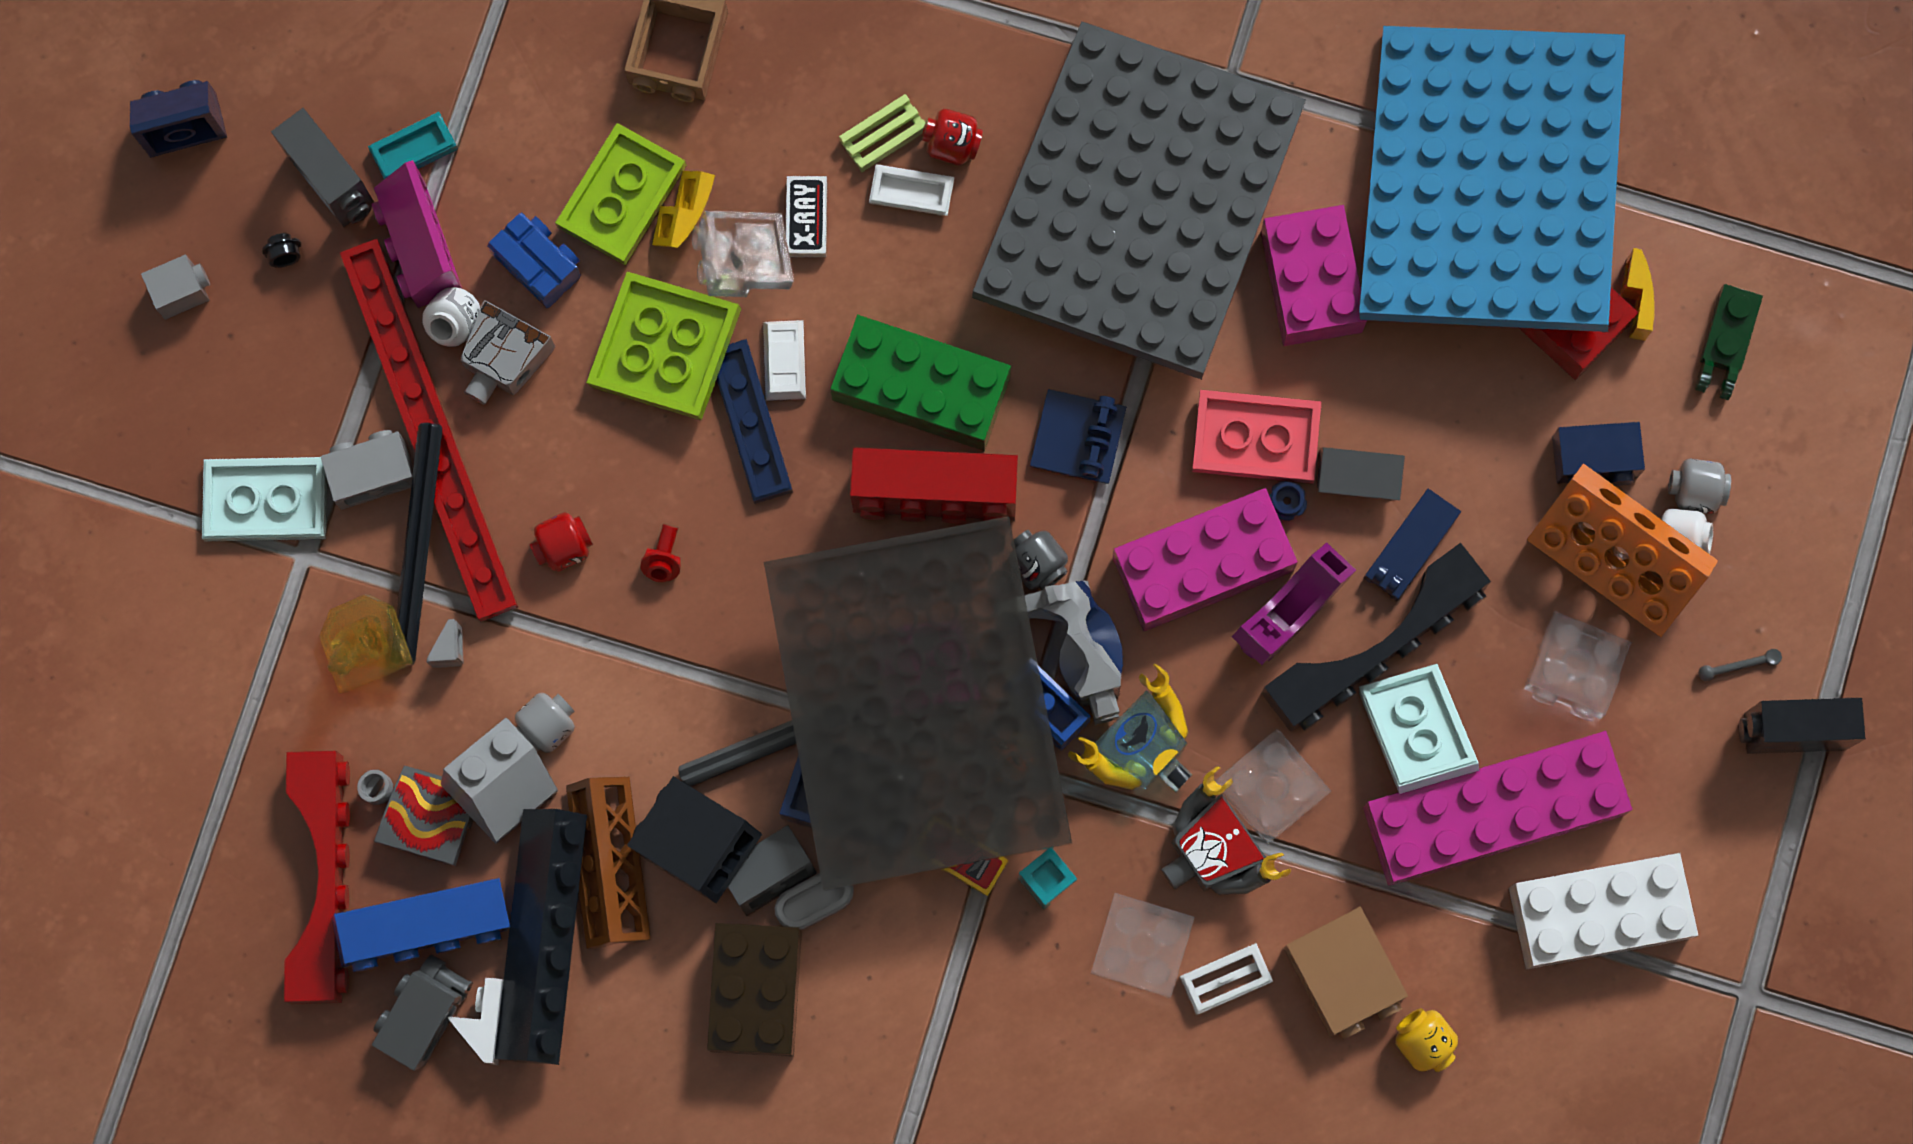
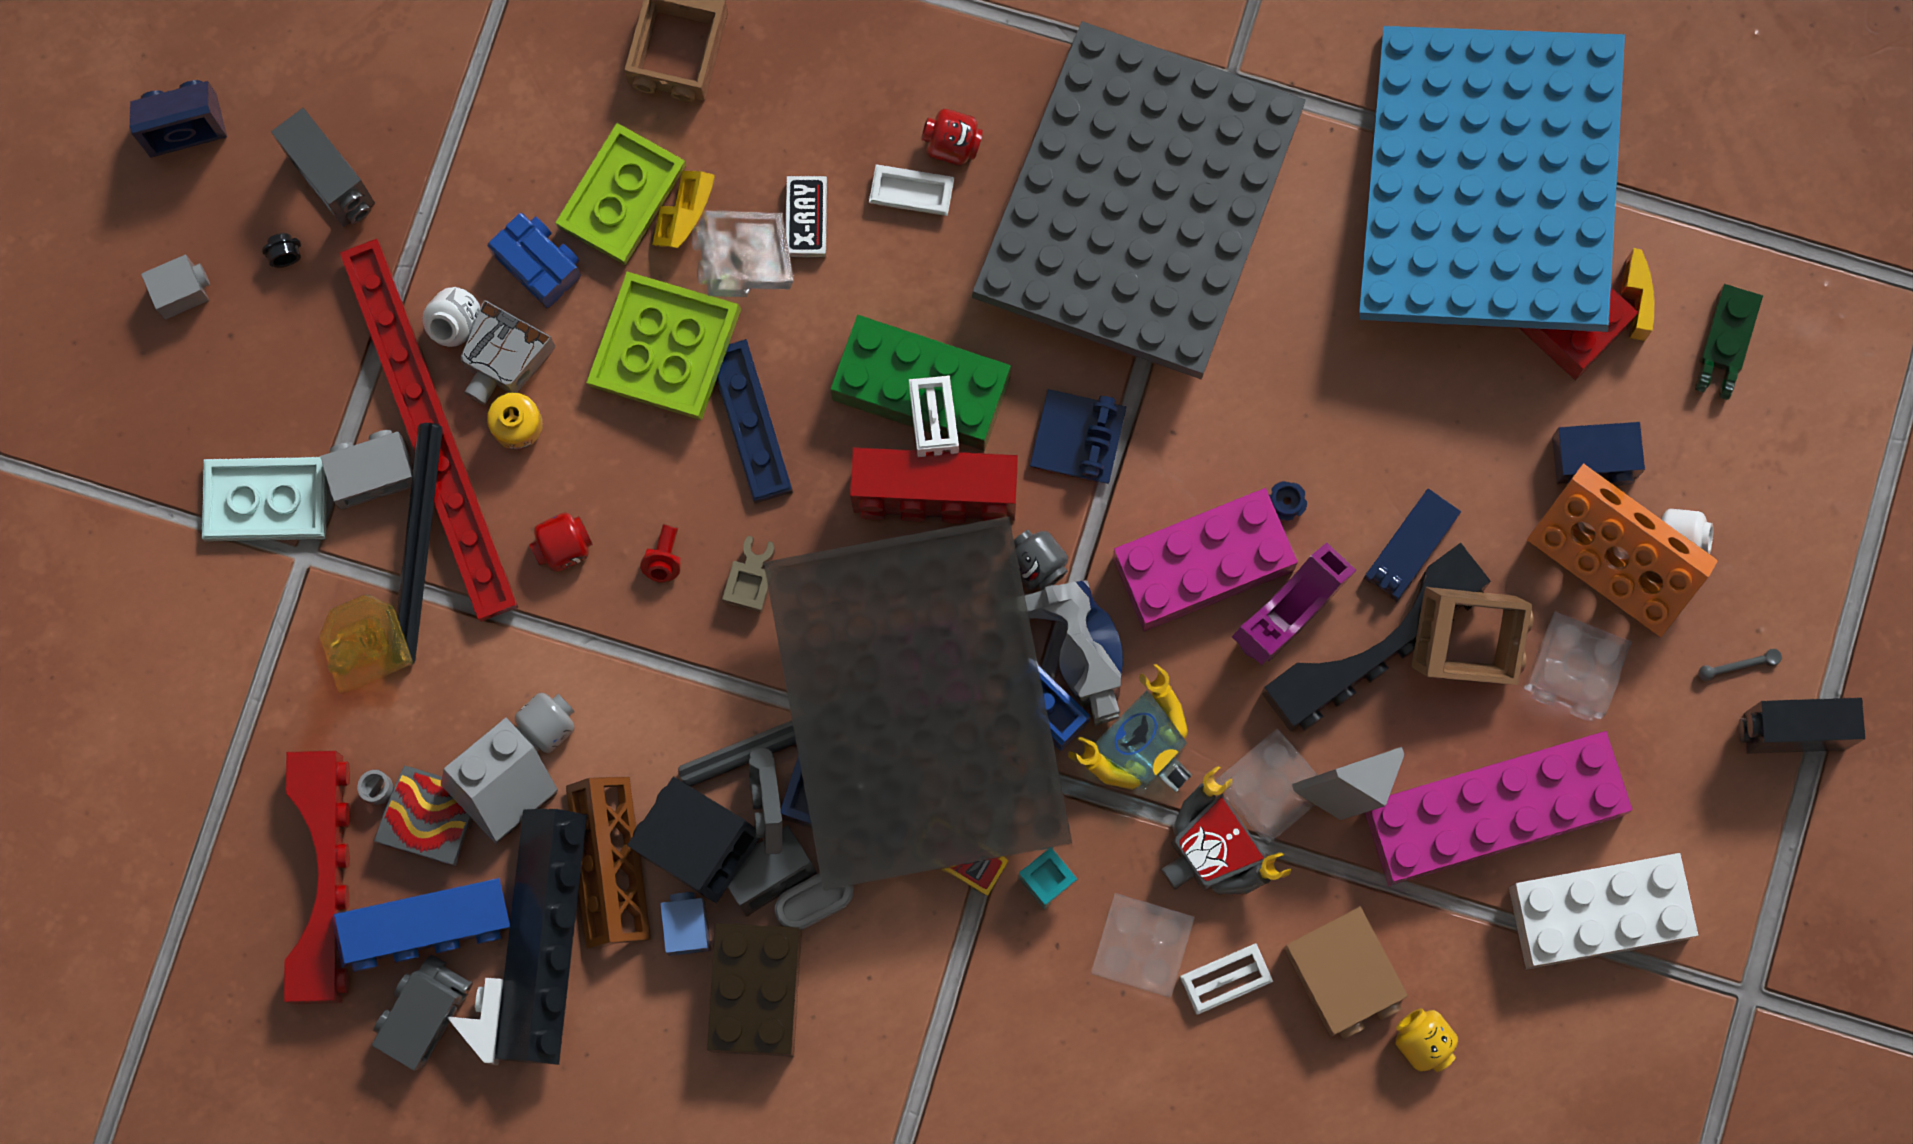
(415, 235): dark pink slope -> none
(419, 142): teal tile -> none
(448, 647): light grey slope -> none
(519, 409): none -> yellow head
(685, 924): none -> medium blue brick
(748, 581): none -> dark tan plate
(766, 798): none -> dark grey hinge
(784, 360): white tile -> none
(873, 121): yellowish green tile -> none
(936, 444): none -> white tile
(1256, 436): coral plate -> none
(1313, 275): dark pink brick -> none
(1354, 786): none -> light grey slope
(1360, 473): dark grey hinge -> none
(1418, 728): light aqua tile -> none
(1435, 631): none -> medium nougat window
(1700, 486): light grey head -> none

